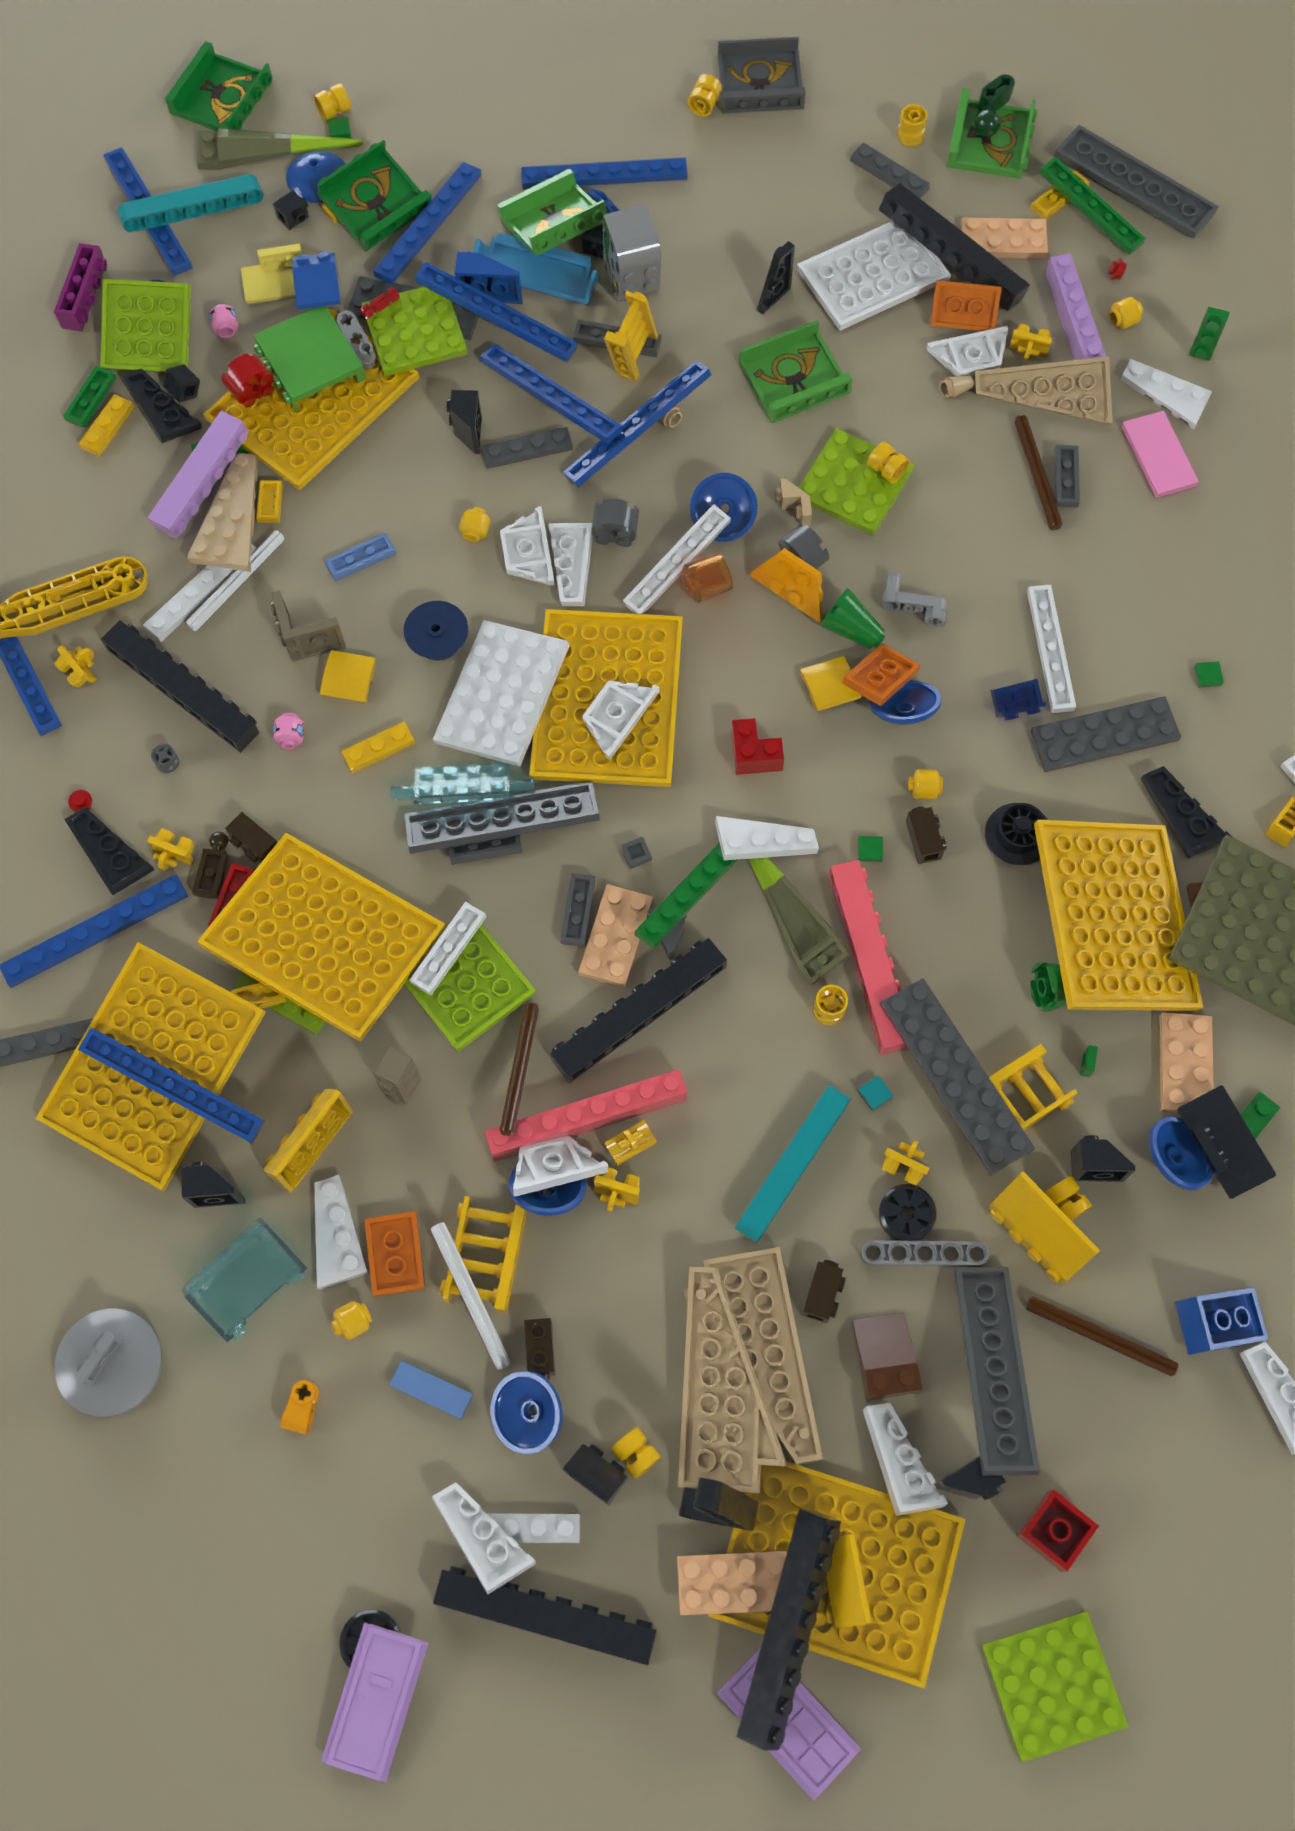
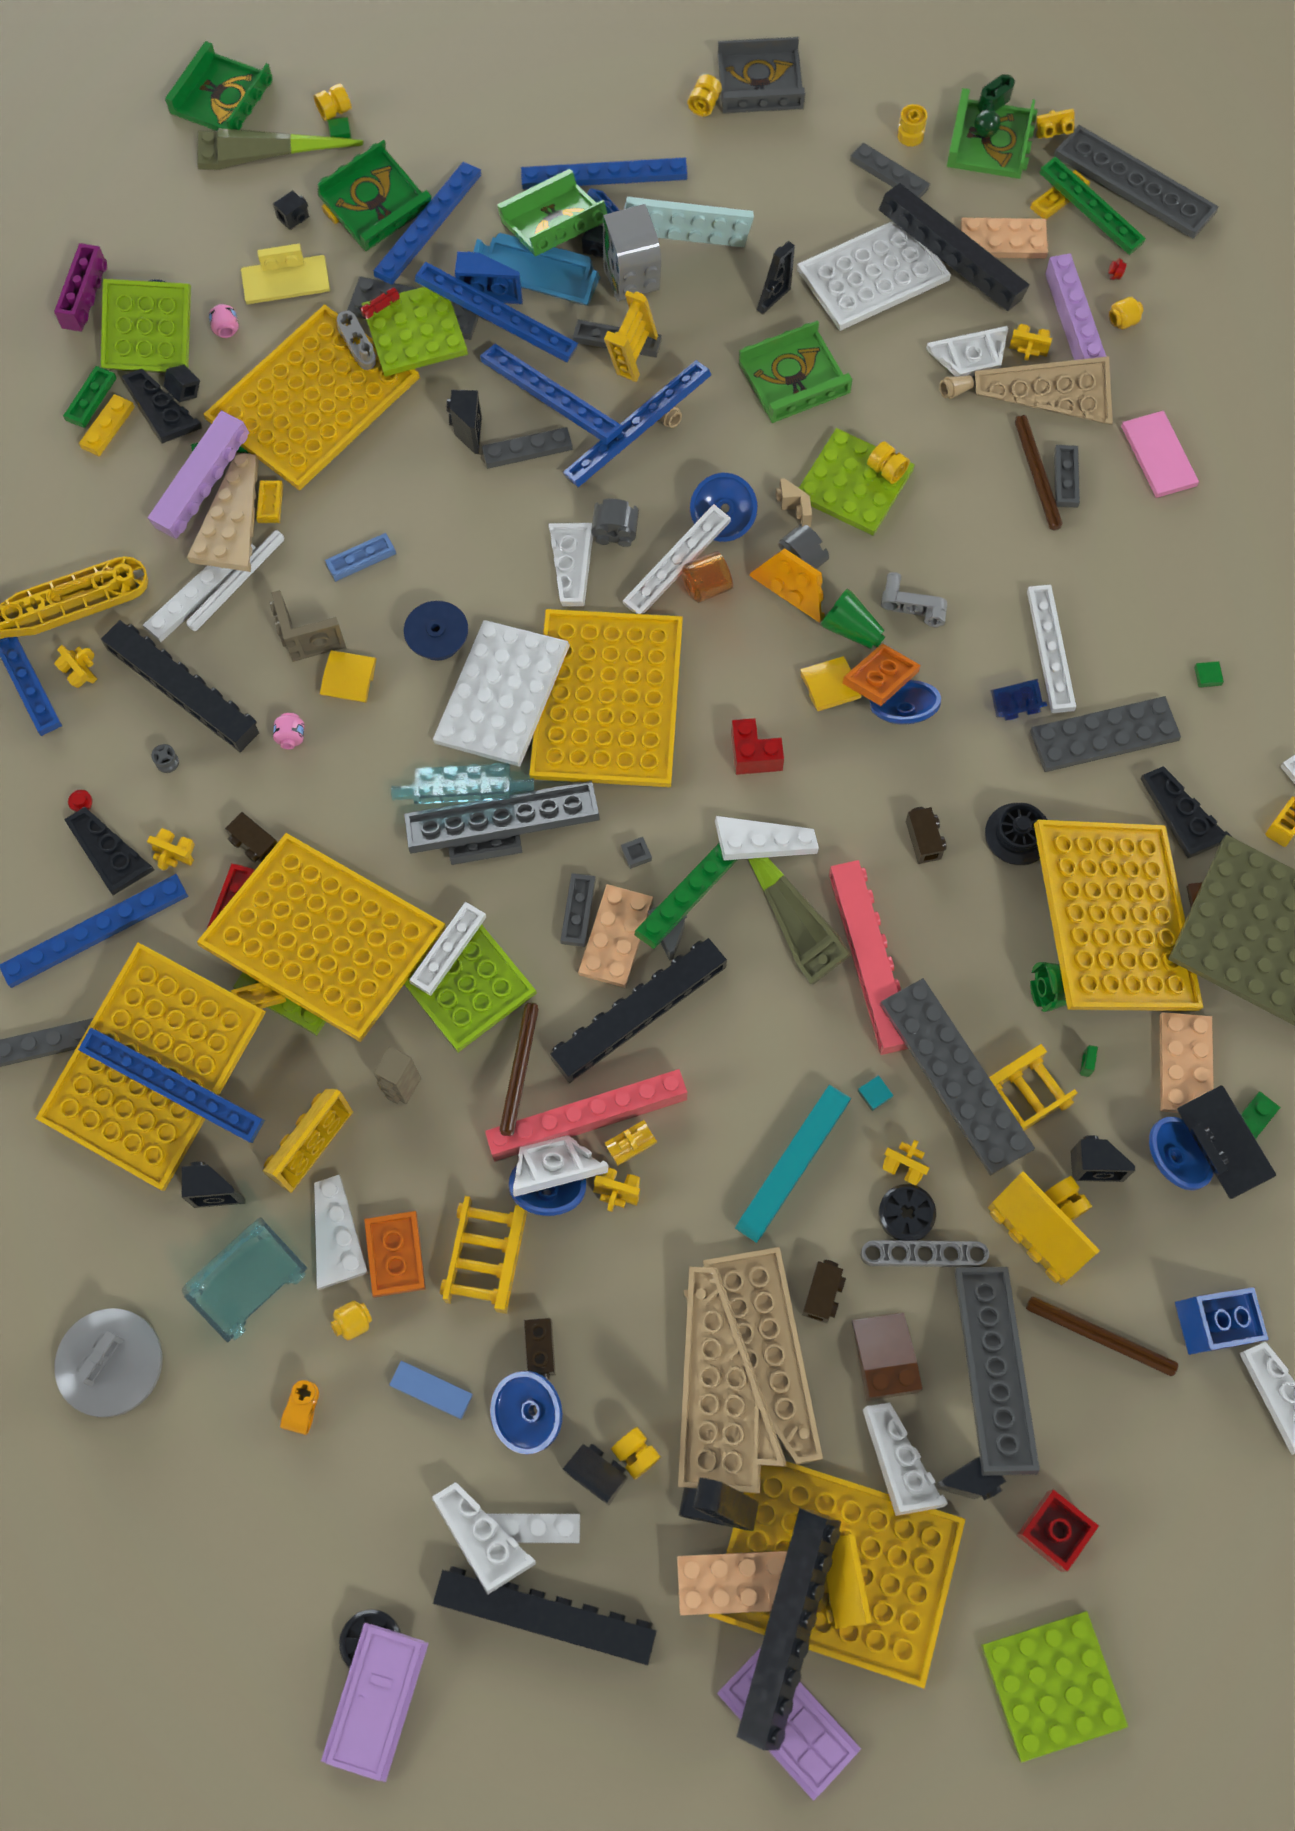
(134, 190): blue plate -> none
(190, 203): teal beam -> none
(212, 867): dark brown plate -> none
(248, 379): red brick -> none
(307, 355): bright green panel -> none
(308, 170): blue dish -> none
(316, 280): blue slope -> none
(378, 747): yellow plate -> none
(470, 1296): white axle -> none
(474, 524): yellow head -> none
(527, 549): white wing -> none
(616, 713): white wing -> none
(697, 222): none -> light aqua plate
(830, 1005): yellow wheel -> none
(870, 848): green tile -> none
(925, 784): yellow head -> none
(965, 305): orange plate -> none
(1055, 123): none -> yellow hips
(1175, 394): white wing -> none
(1209, 333): green plate -> none

